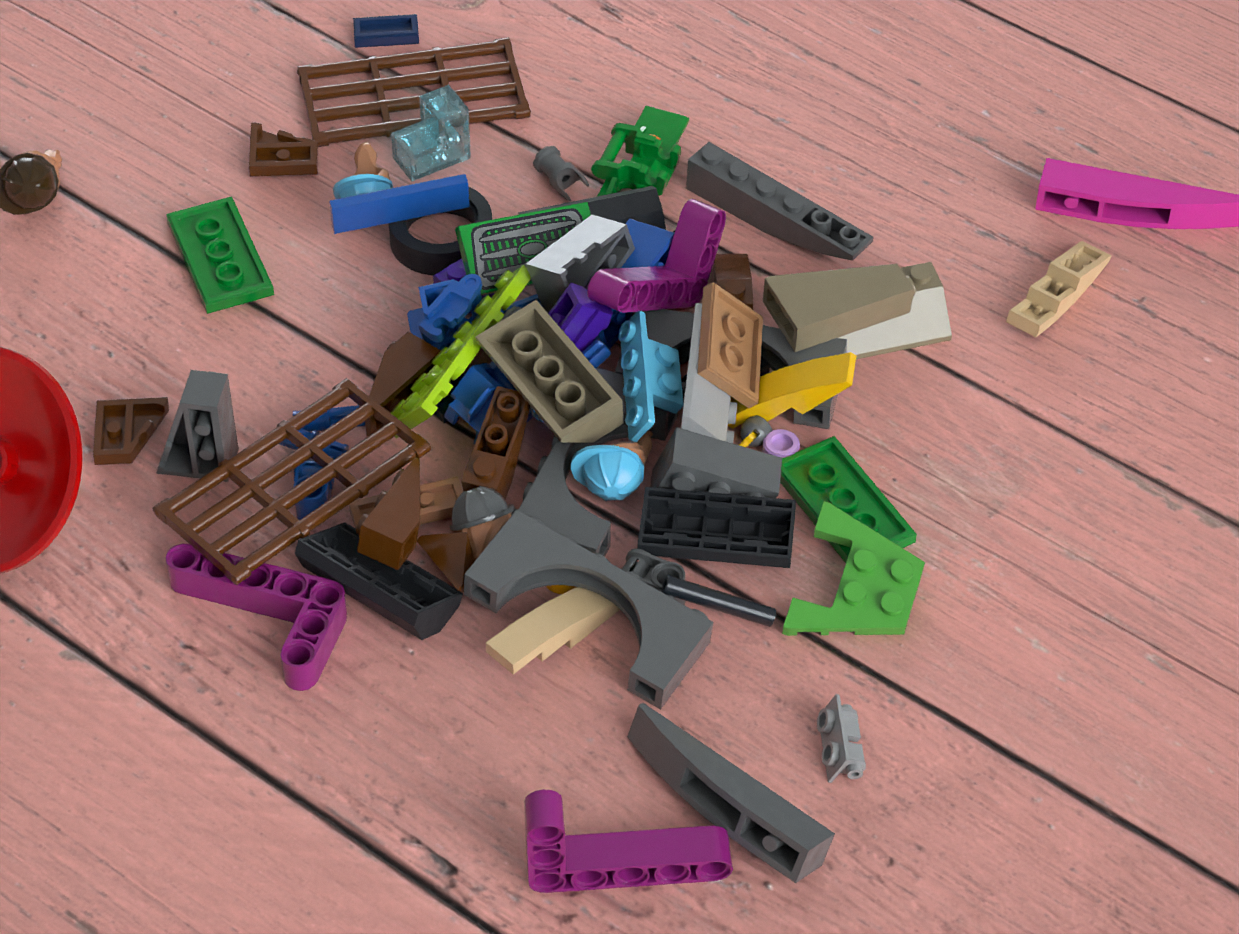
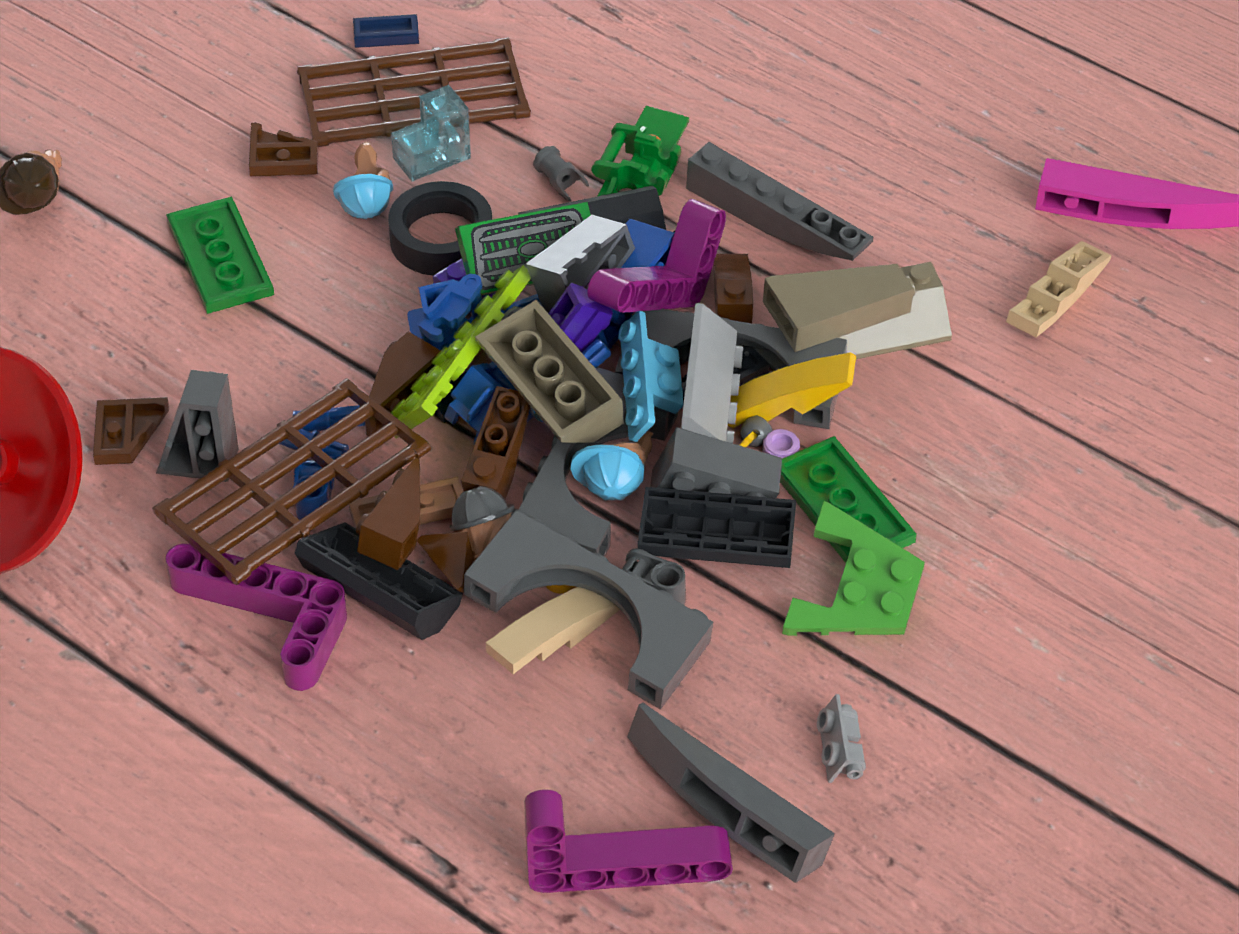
(399, 203): blue tile -> none
(718, 600): black piece -> none
(730, 345): medium nougat tile -> none

